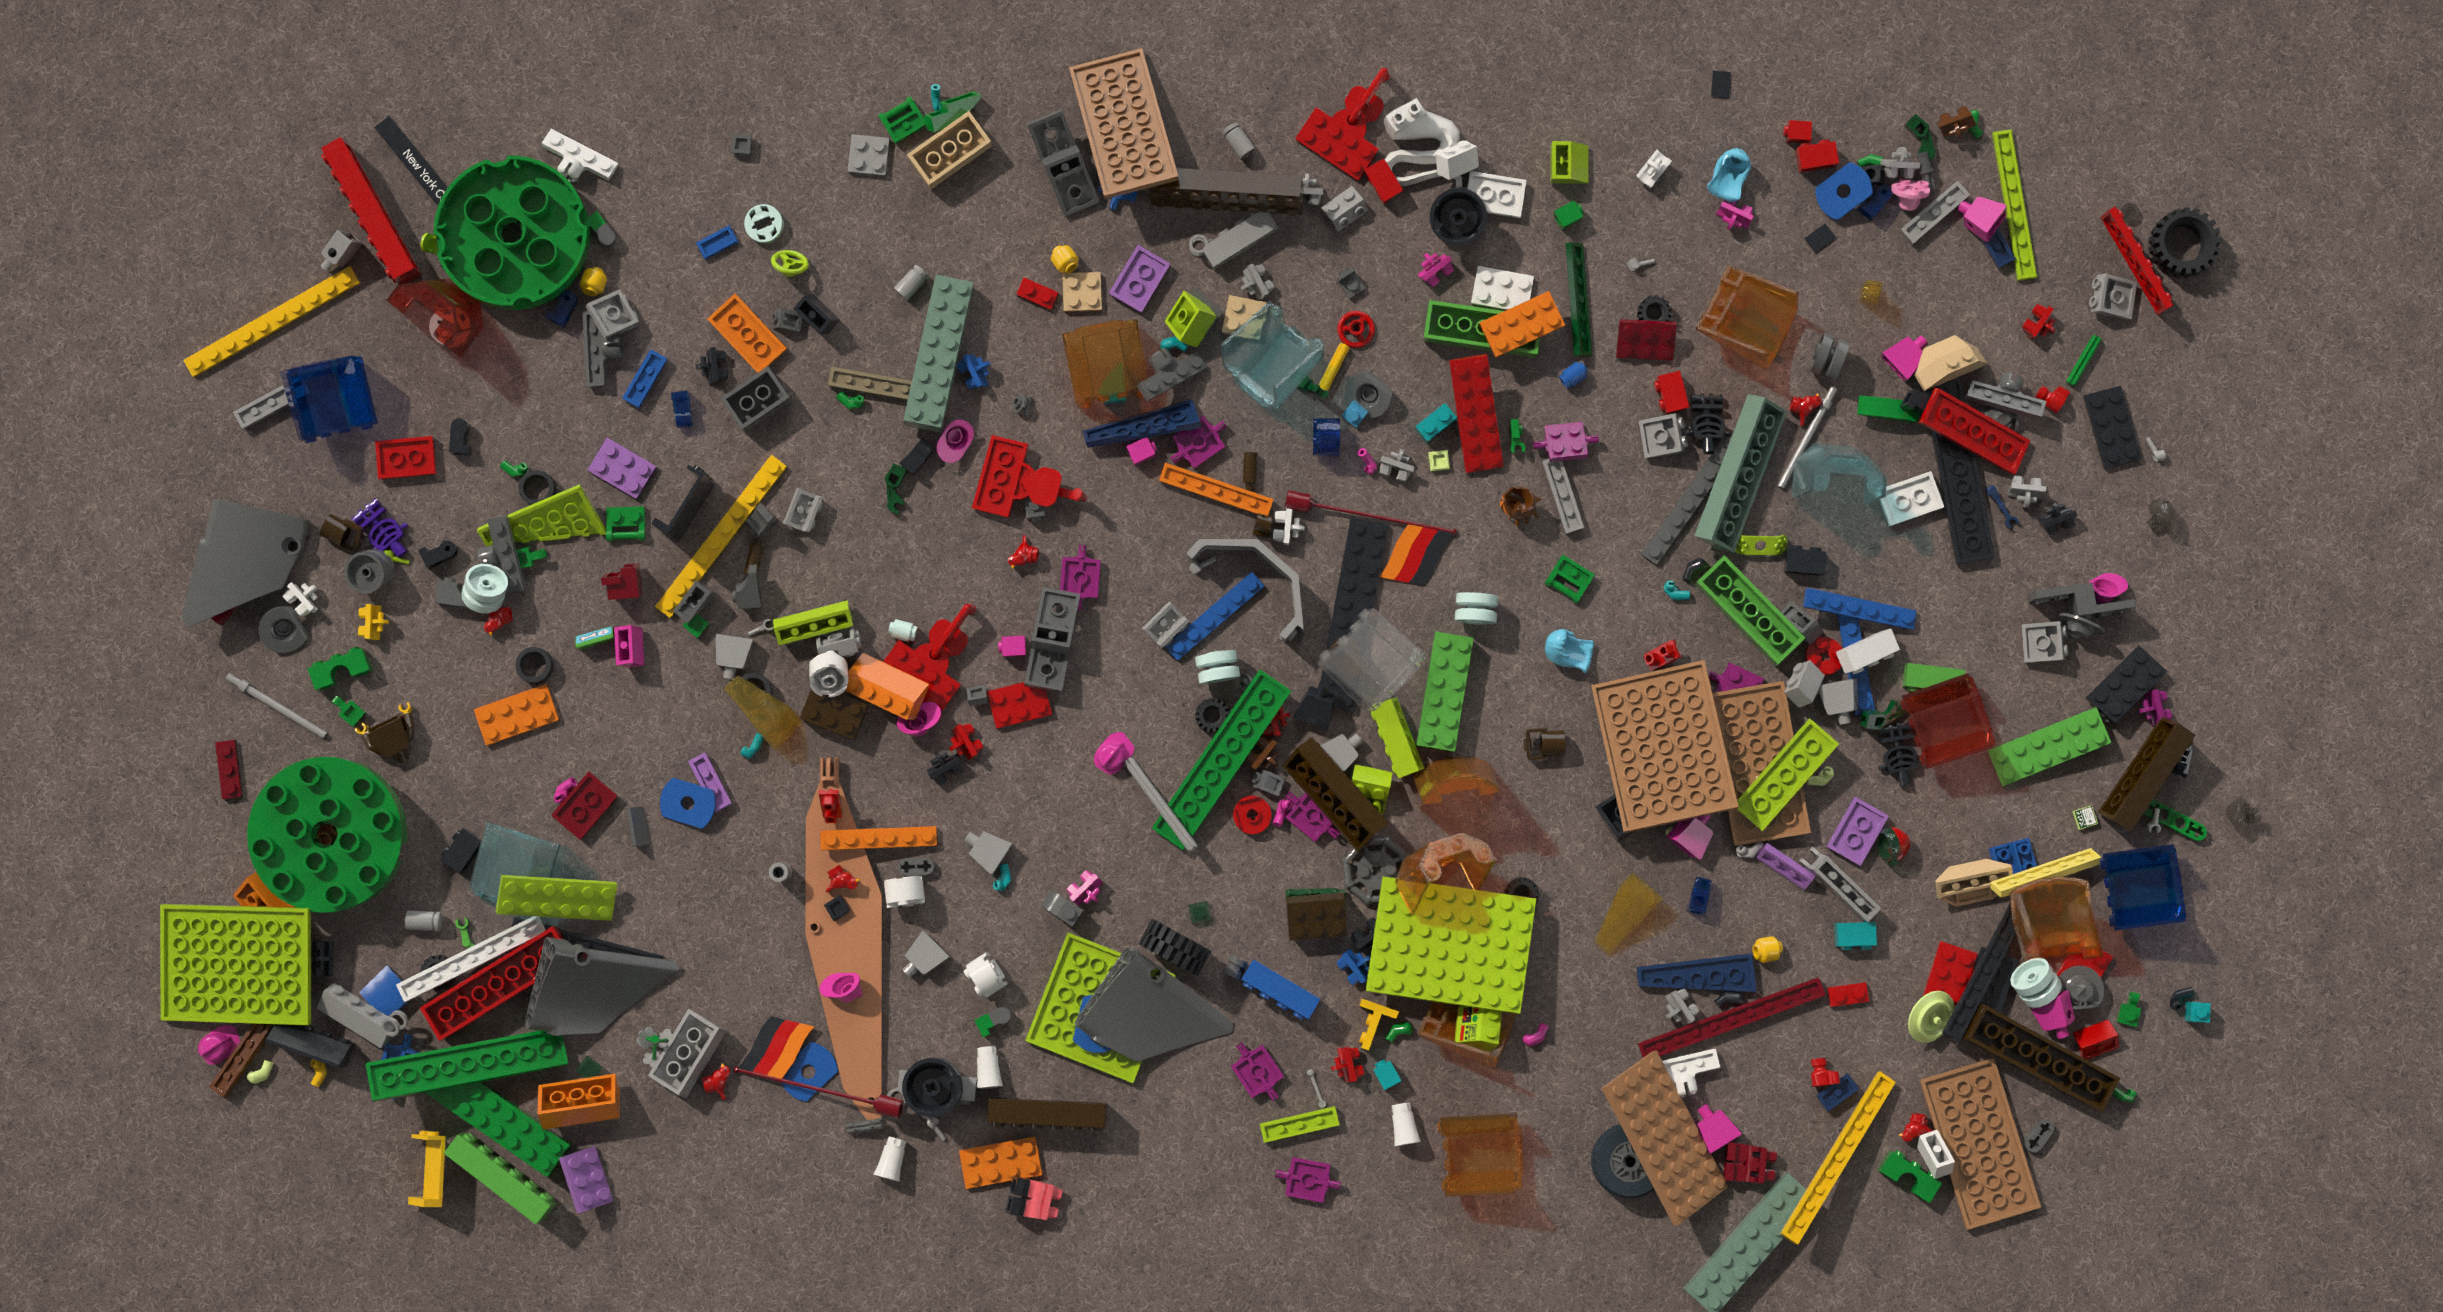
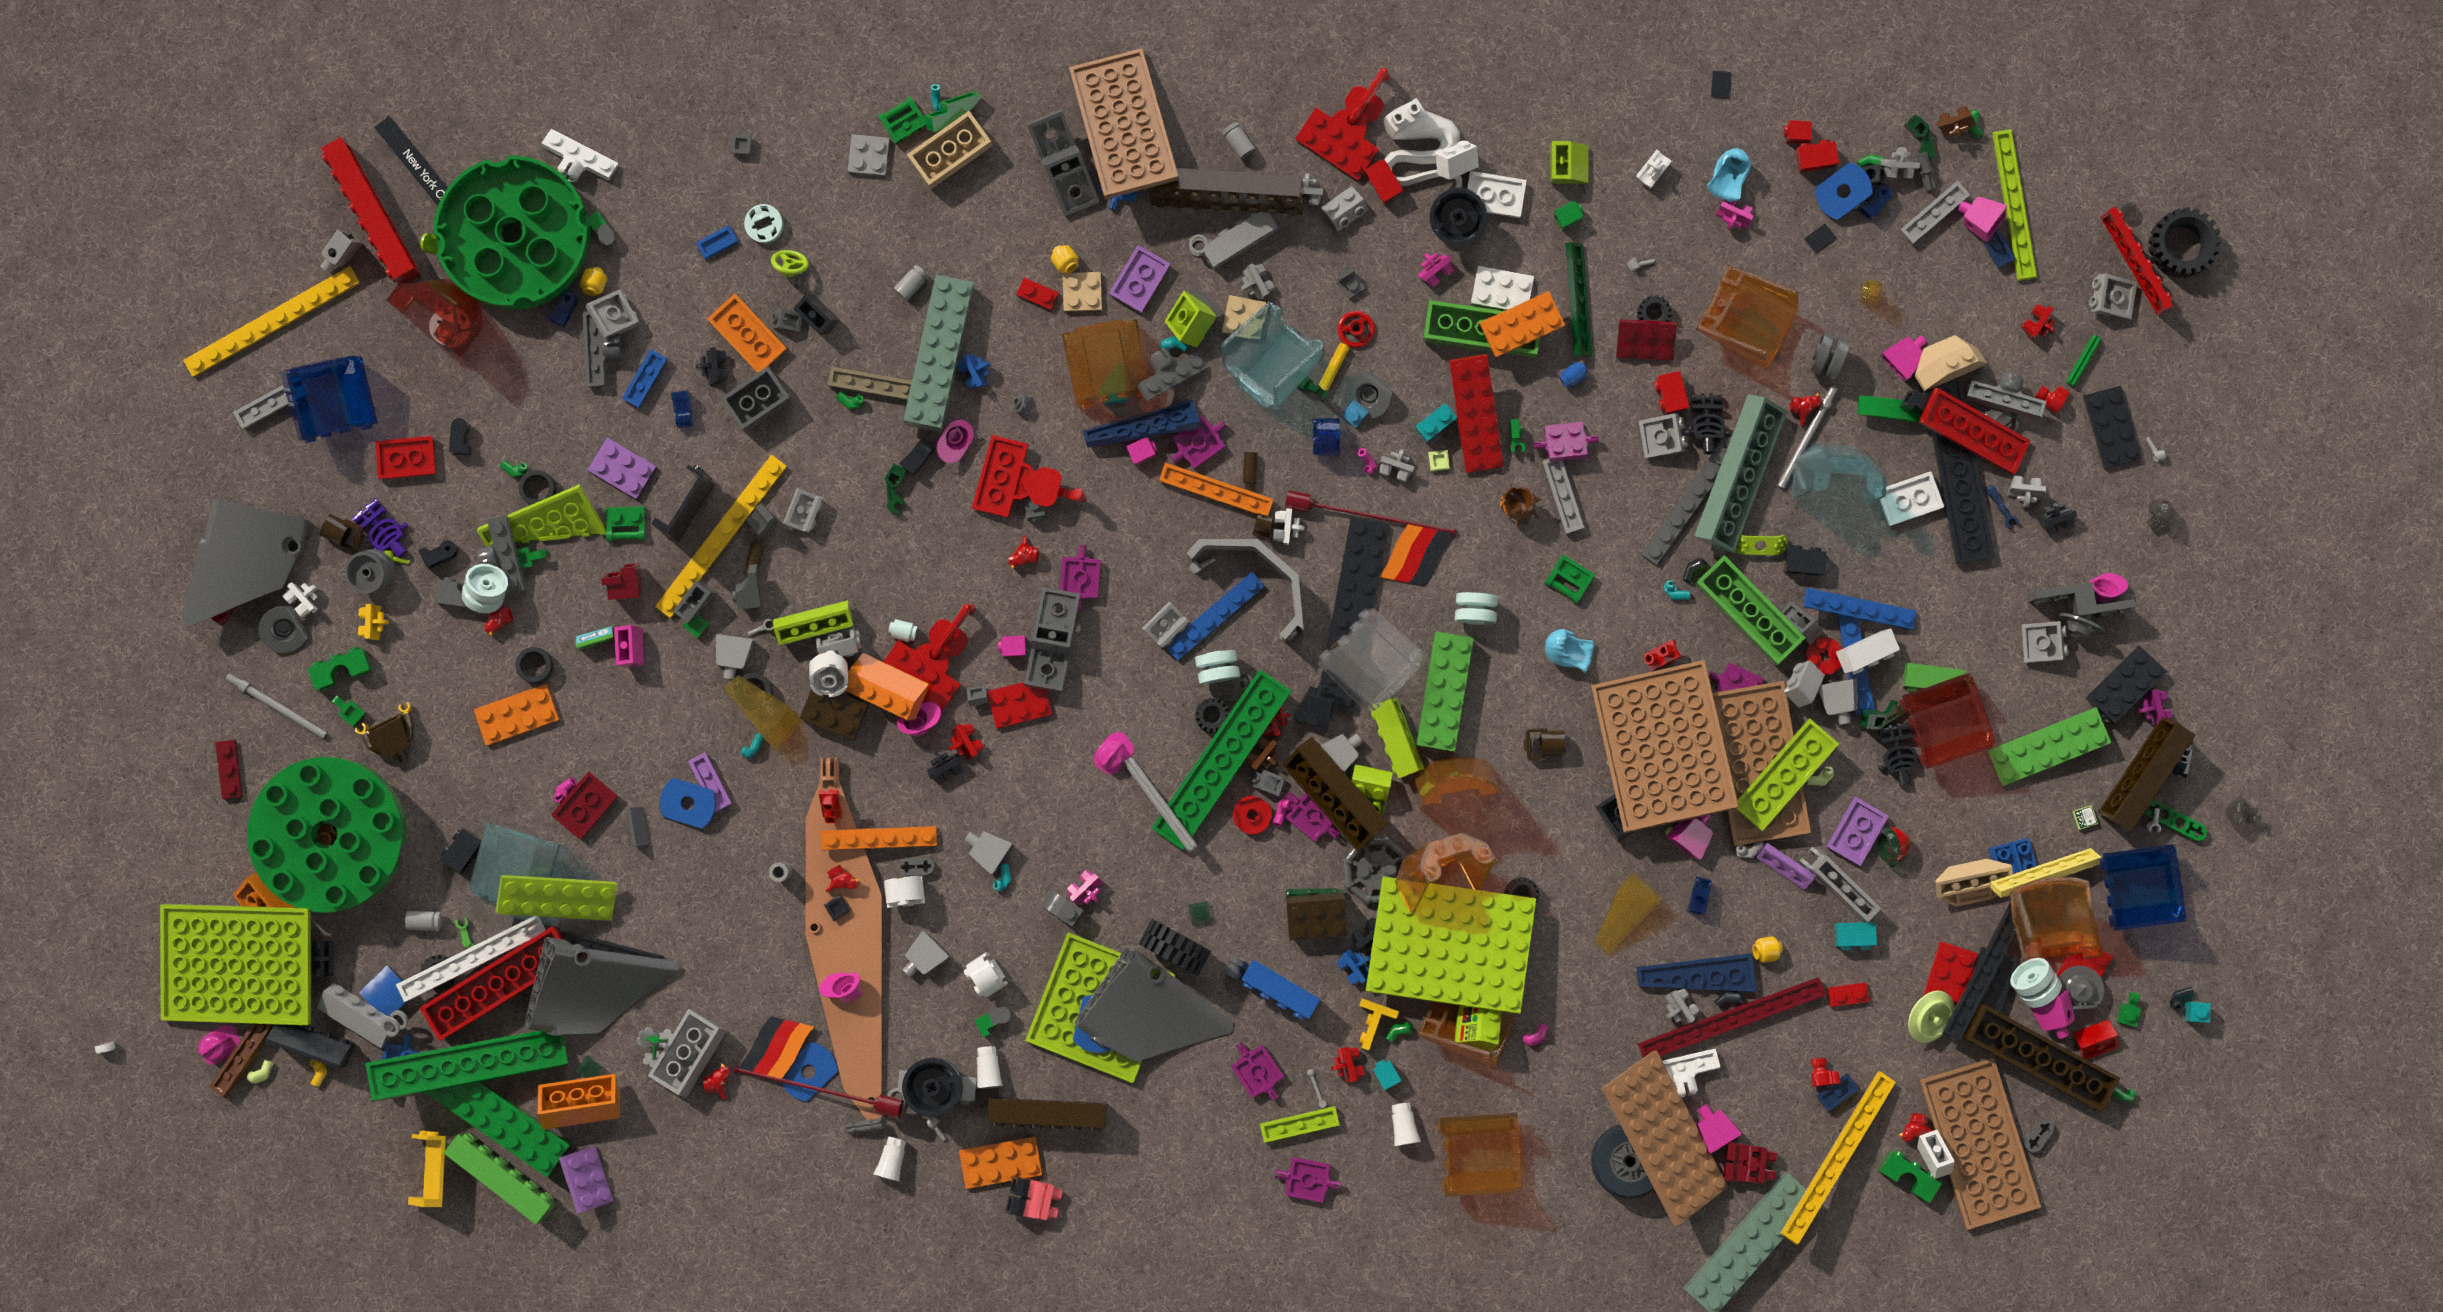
(106, 1047): none -> white tile
(1910, 192): bright pink plate -> none

